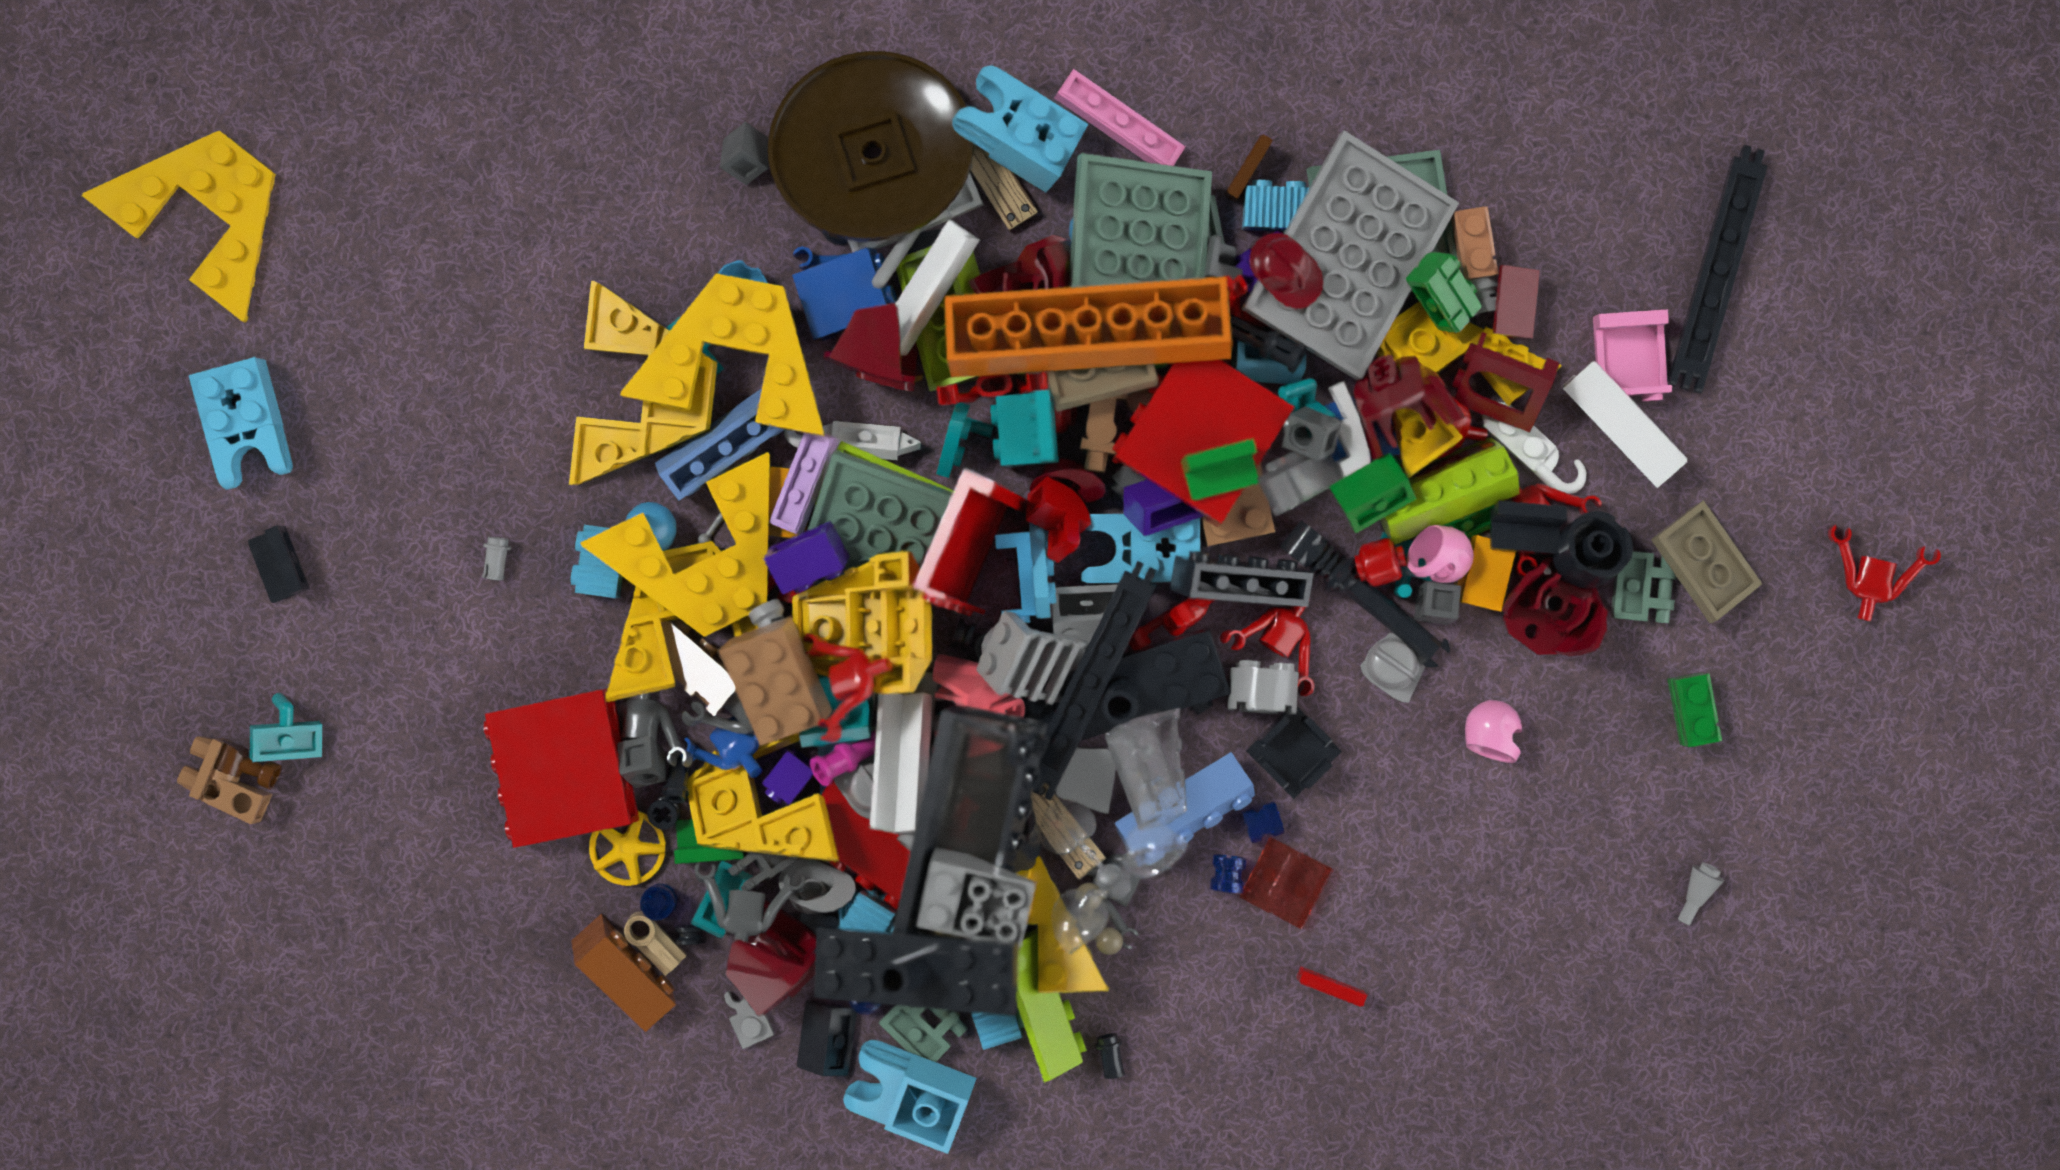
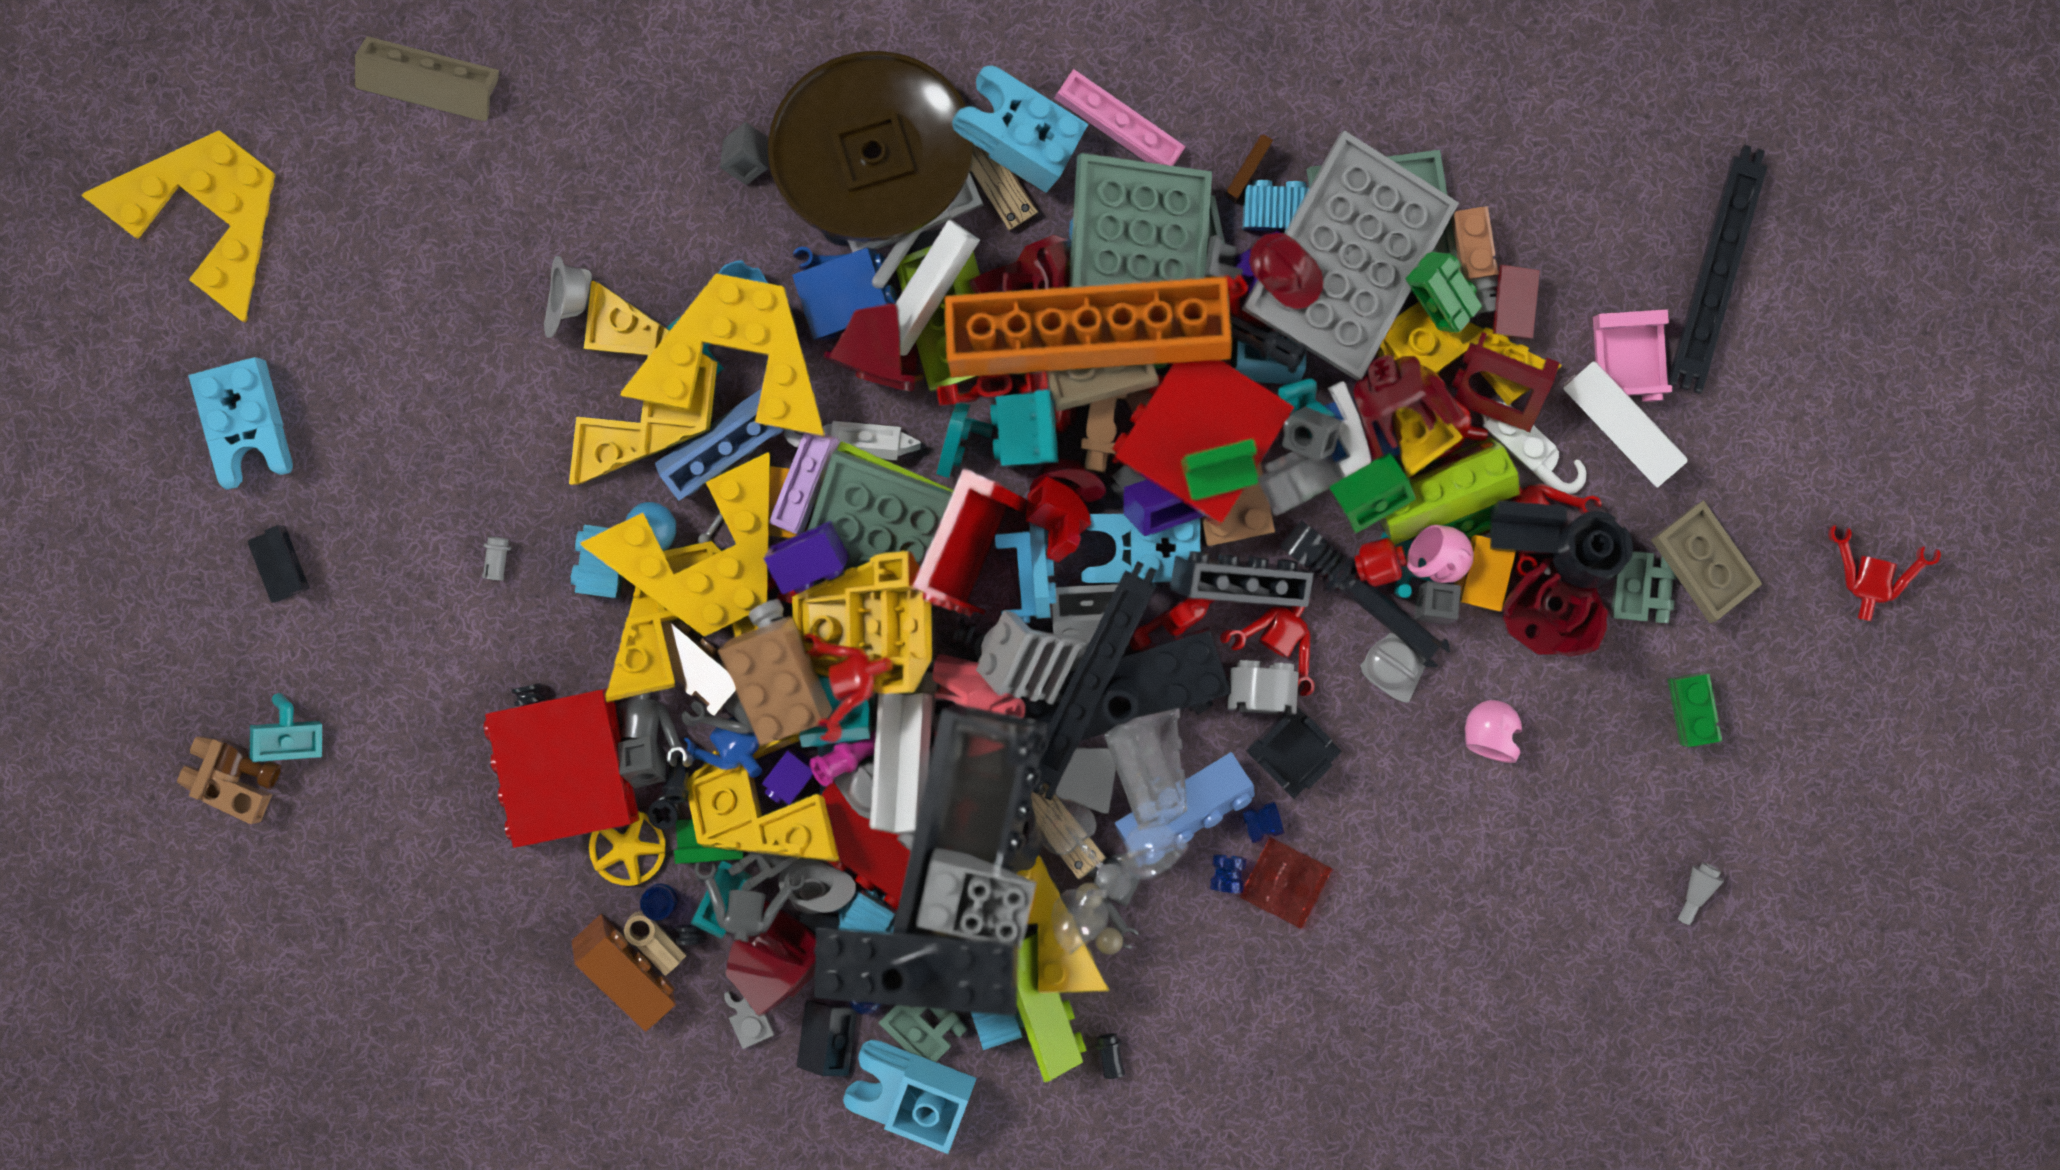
(424, 78): none -> dark tan panel
(527, 694): none -> black bush
(567, 294): none -> light grey piece
(1331, 986): red tile -> none

